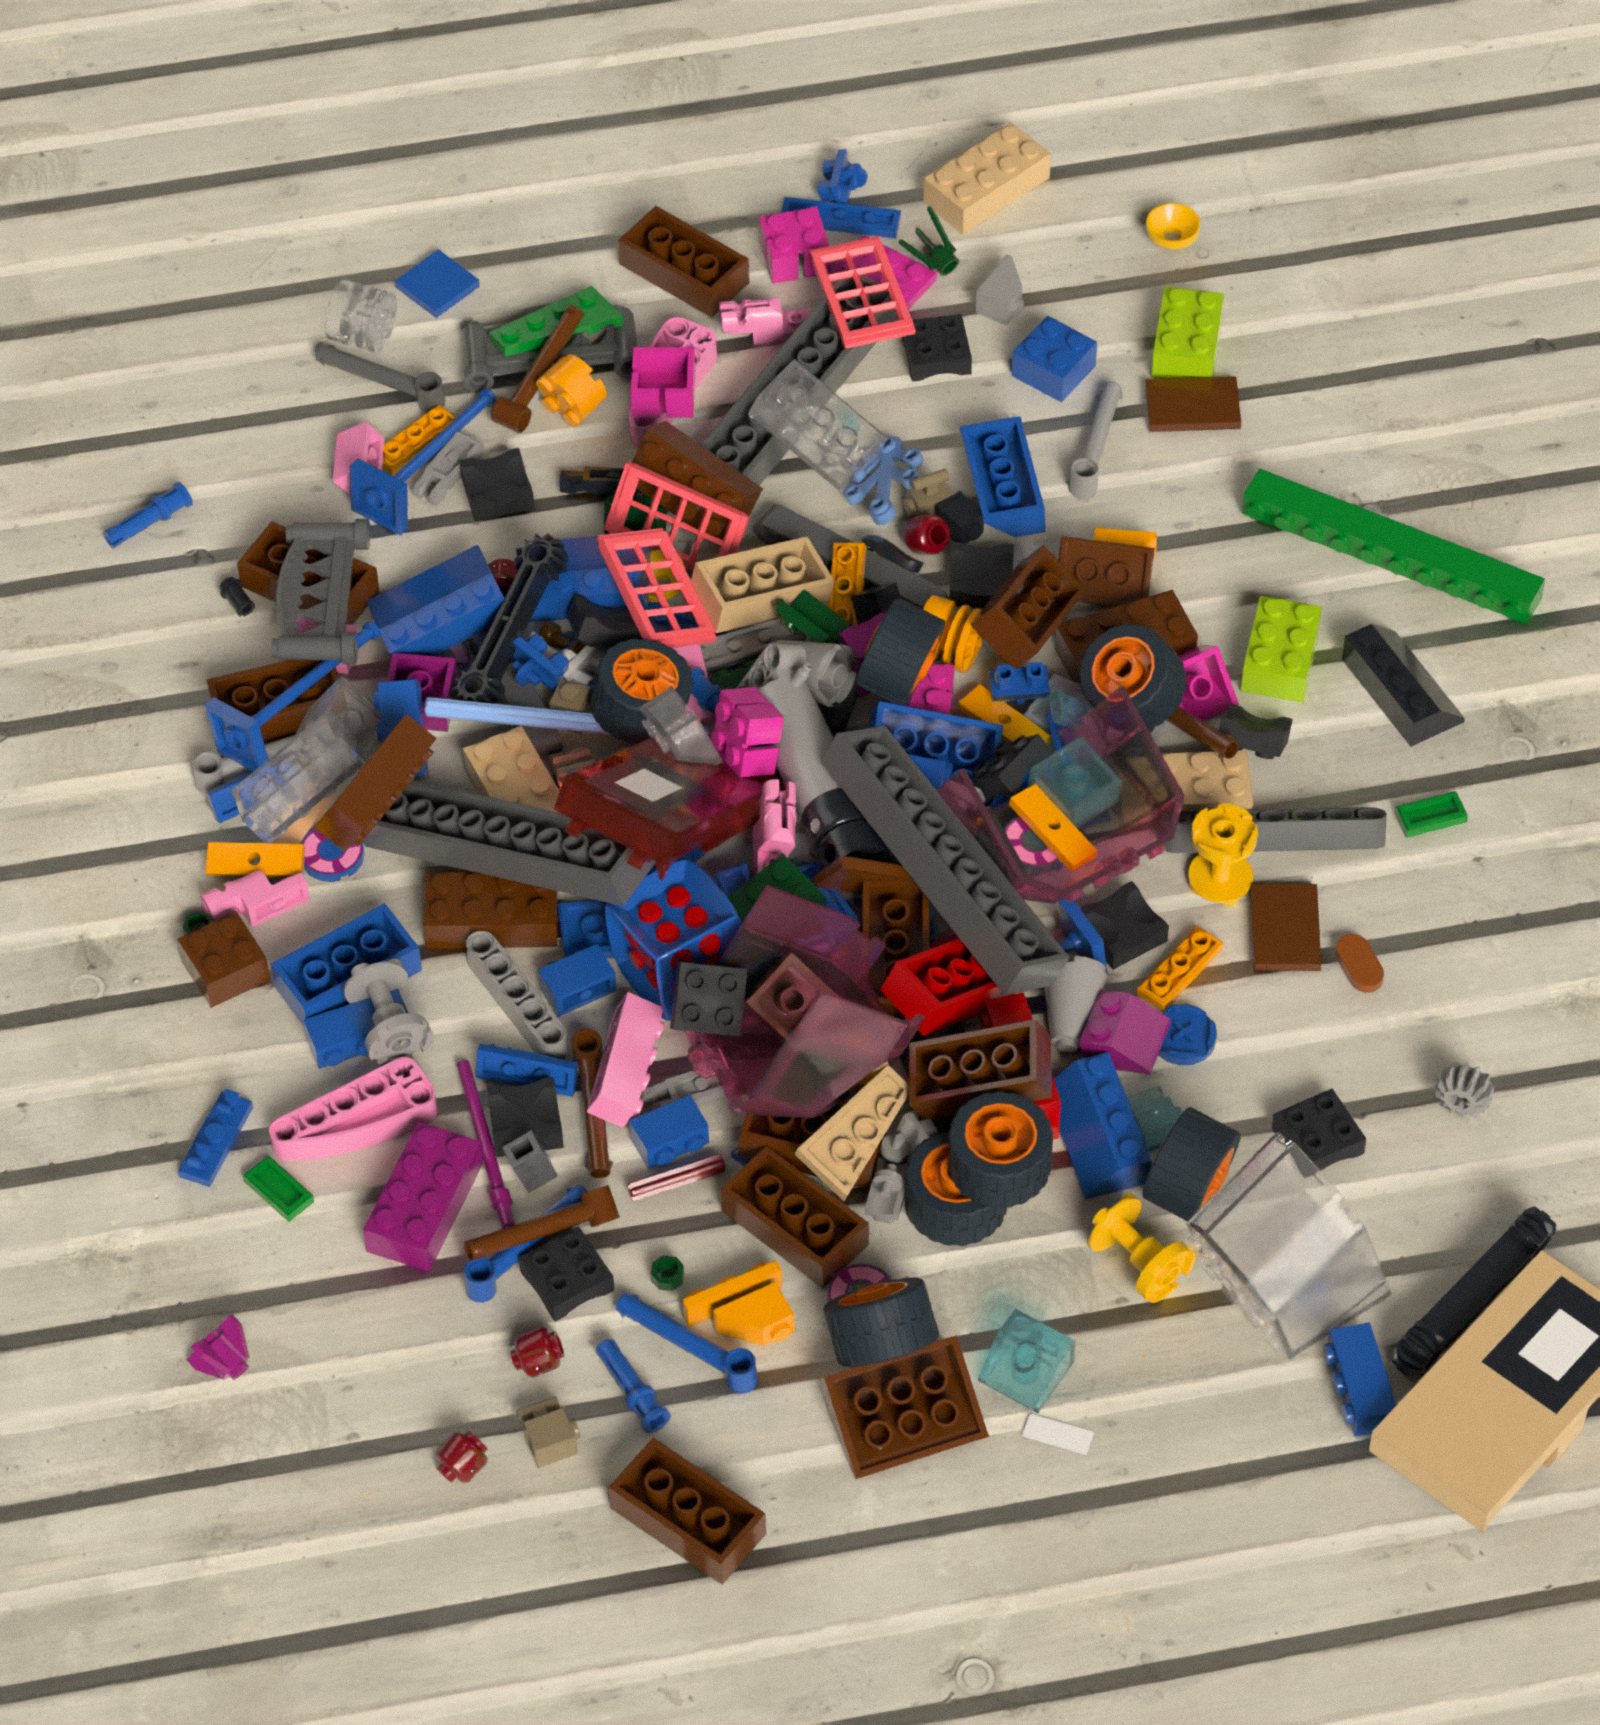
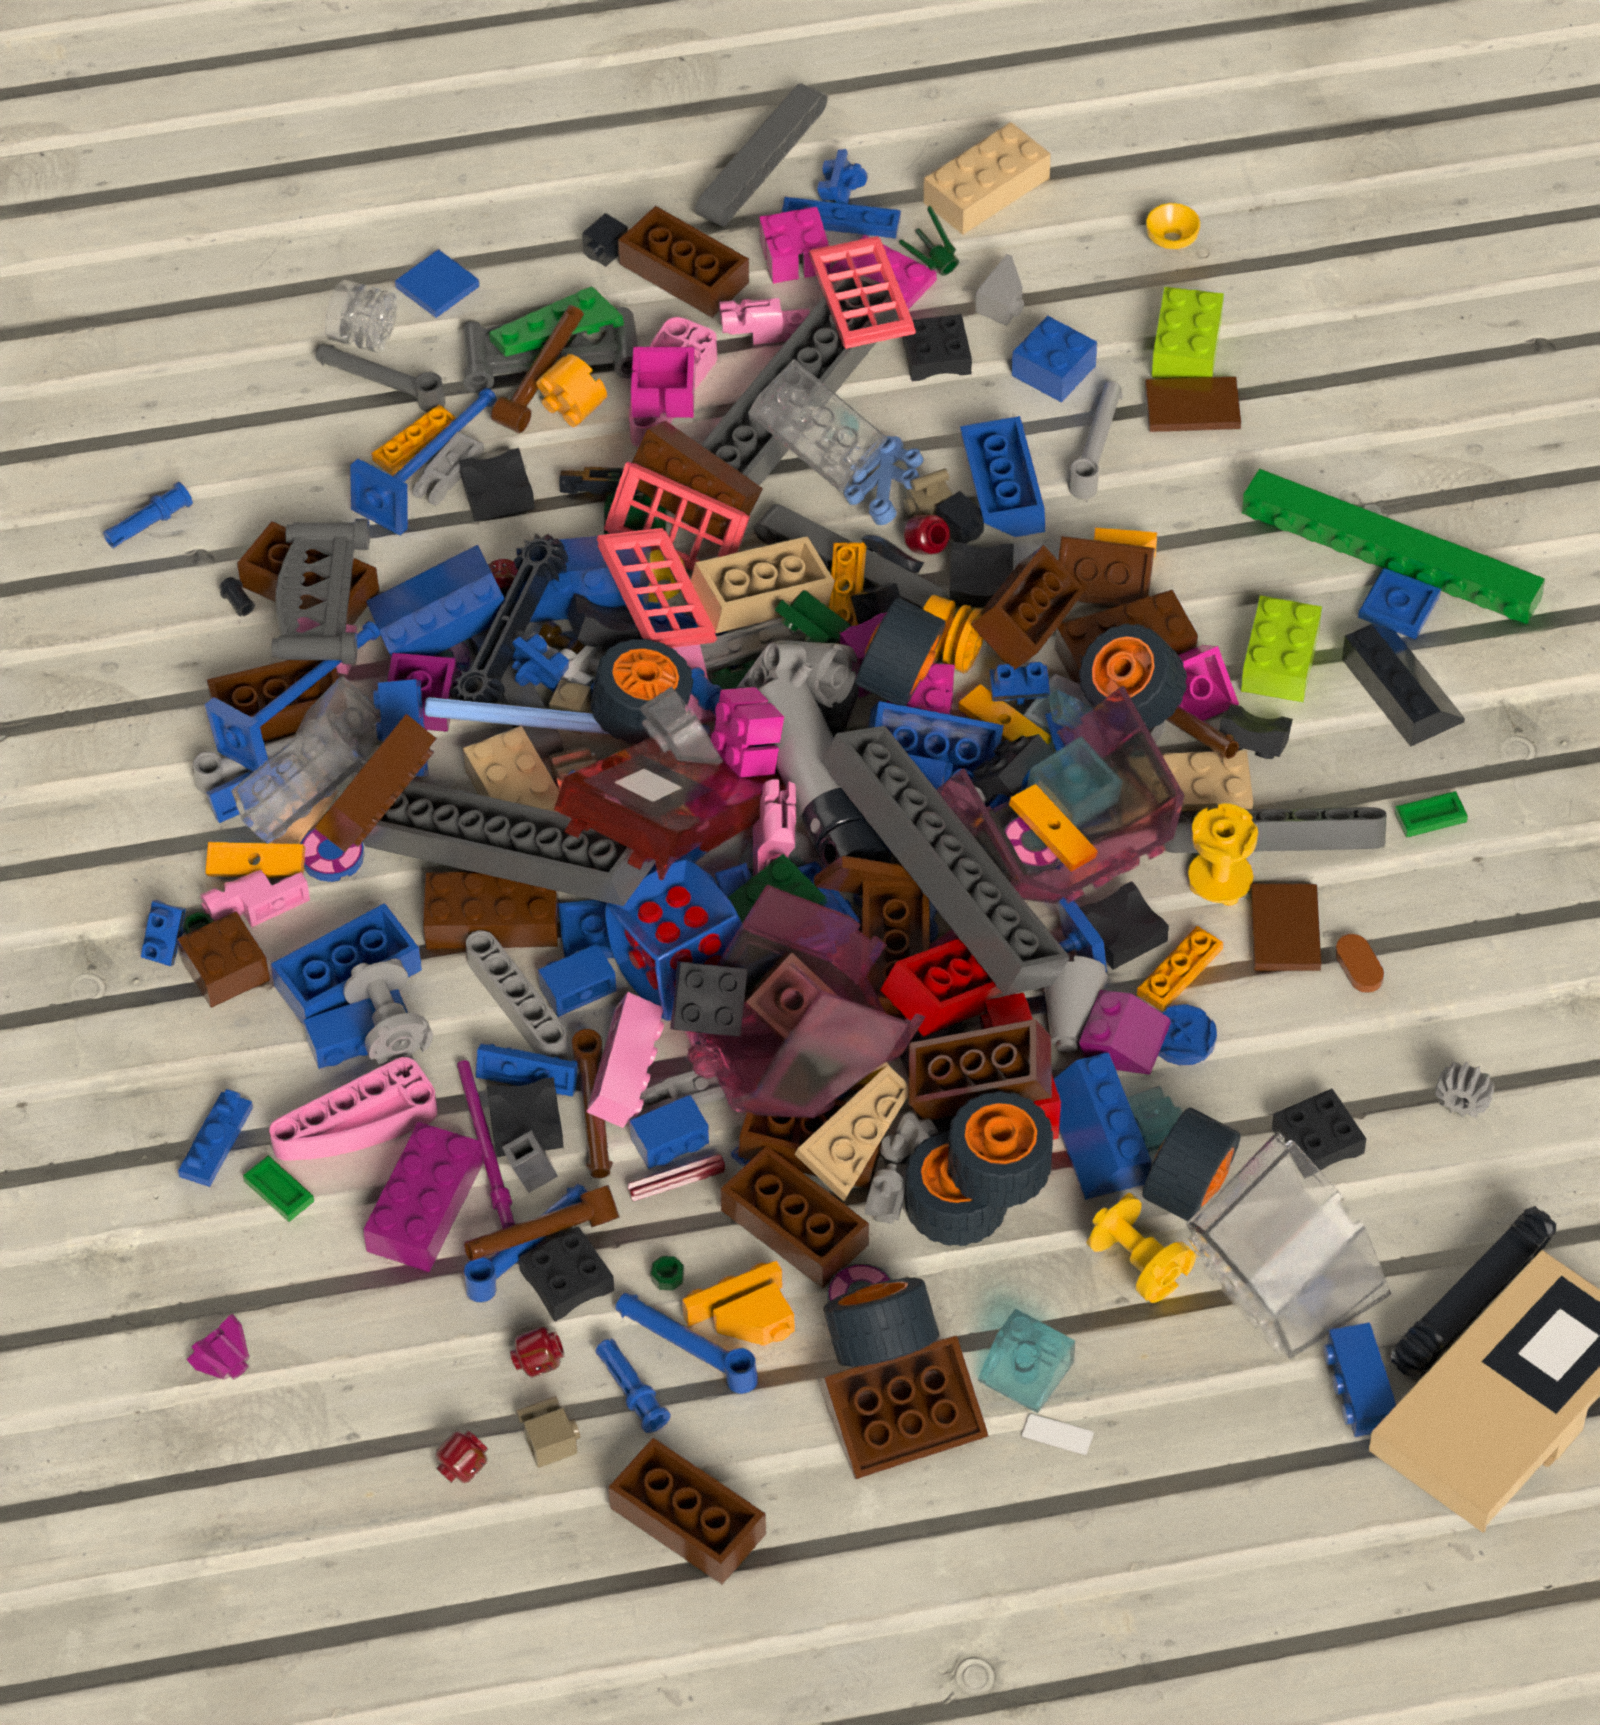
(162, 933): none -> blue hips
(356, 442): bright pink brick -> none
(602, 238): none -> black brick
(761, 154): none -> dark grey beam
(1399, 603): none -> blue tile

